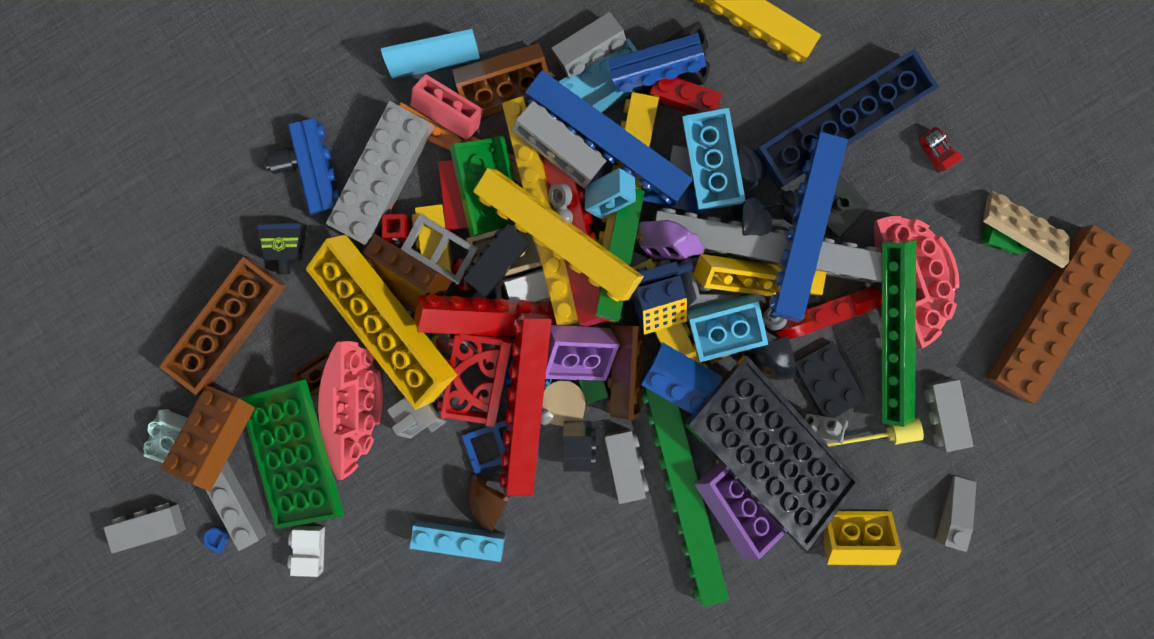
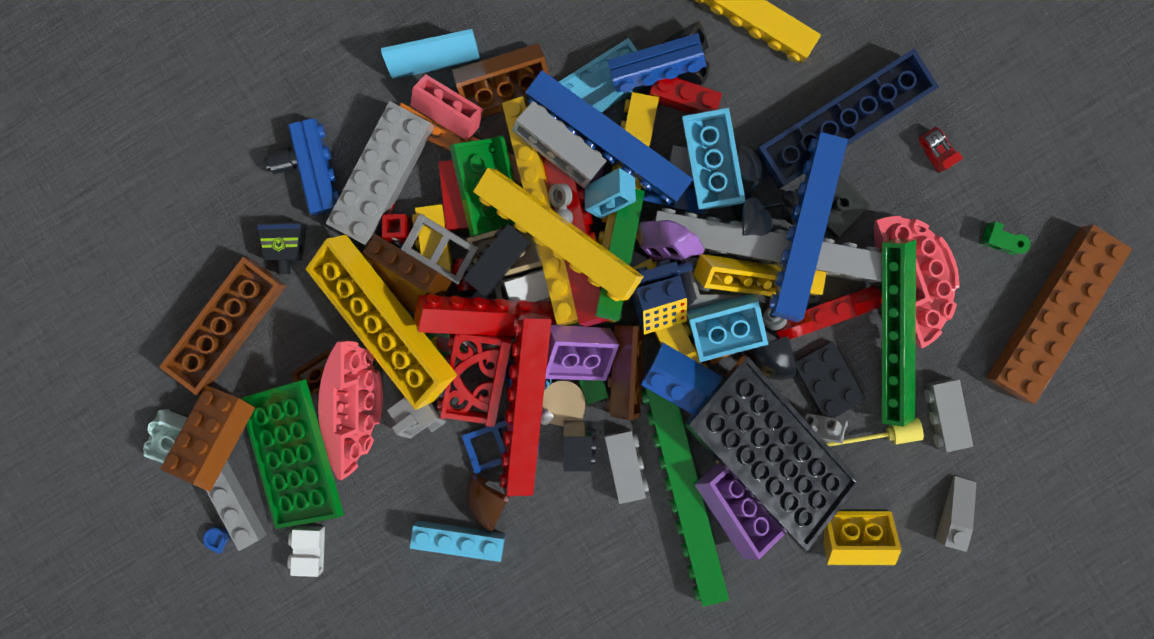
(144, 527): light grey brick -> none
(589, 45): light grey brick -> none
(1027, 229): tan plate -> none

